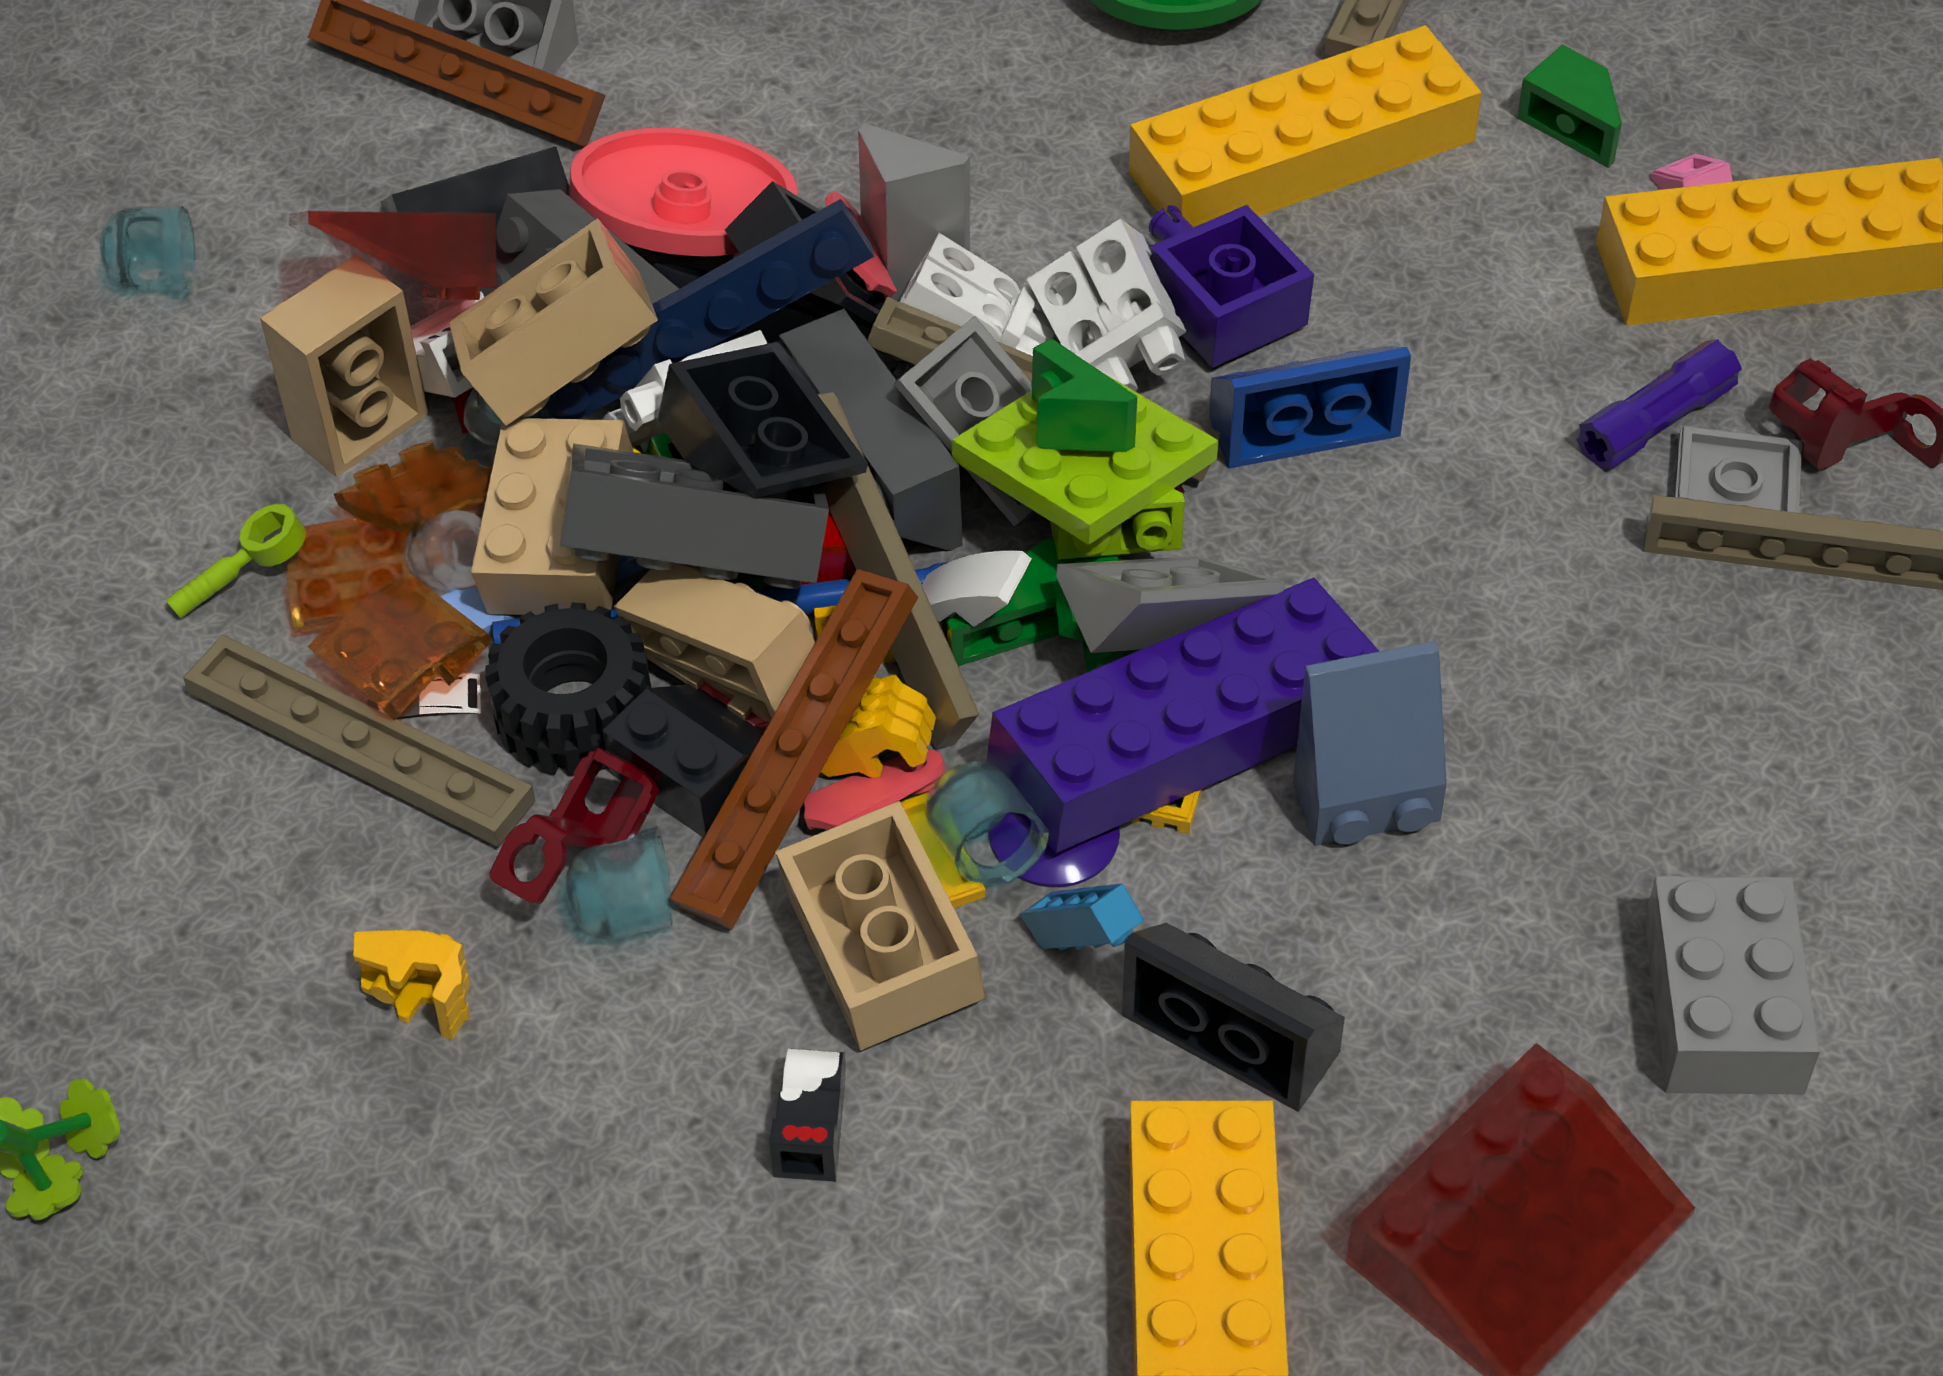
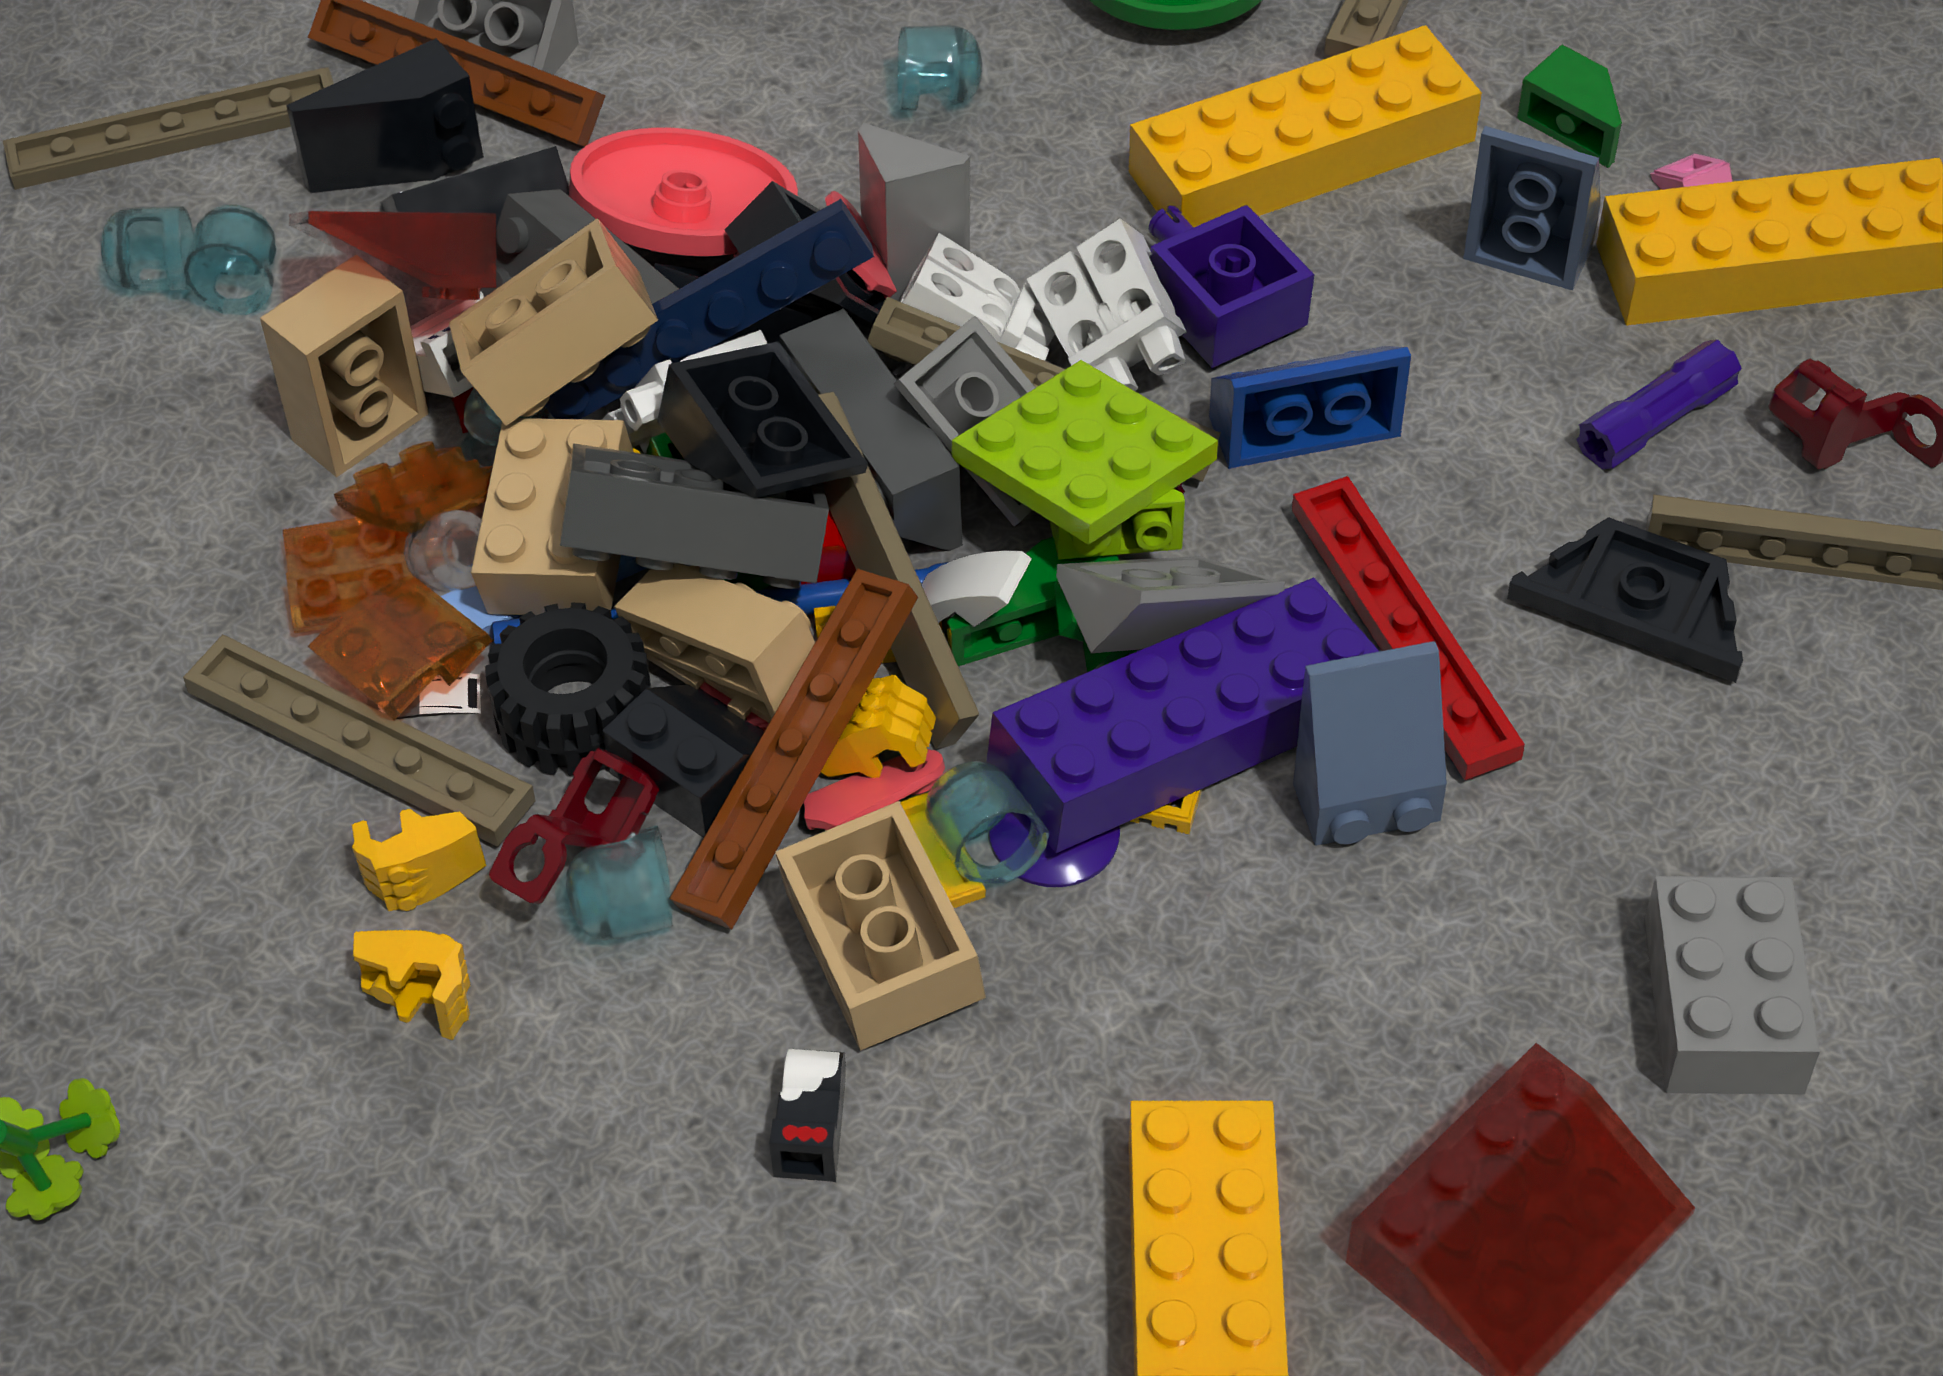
(158, 130): none -> dark tan tile
(231, 243): none -> clear light blue helmet
(251, 537): lime piece -> none
(388, 124): none -> black slope
(420, 861): none -> yellow hand
(937, 59): none -> clear light blue helmet
(1079, 403): green slope -> none
(1083, 917): dark azure piece -> none
(1229, 1013): black slope -> none
(1401, 615): none -> red plate
(1533, 208): none -> sand blue slope
(1640, 593): none -> black wing
(1738, 468): light grey tile -> none

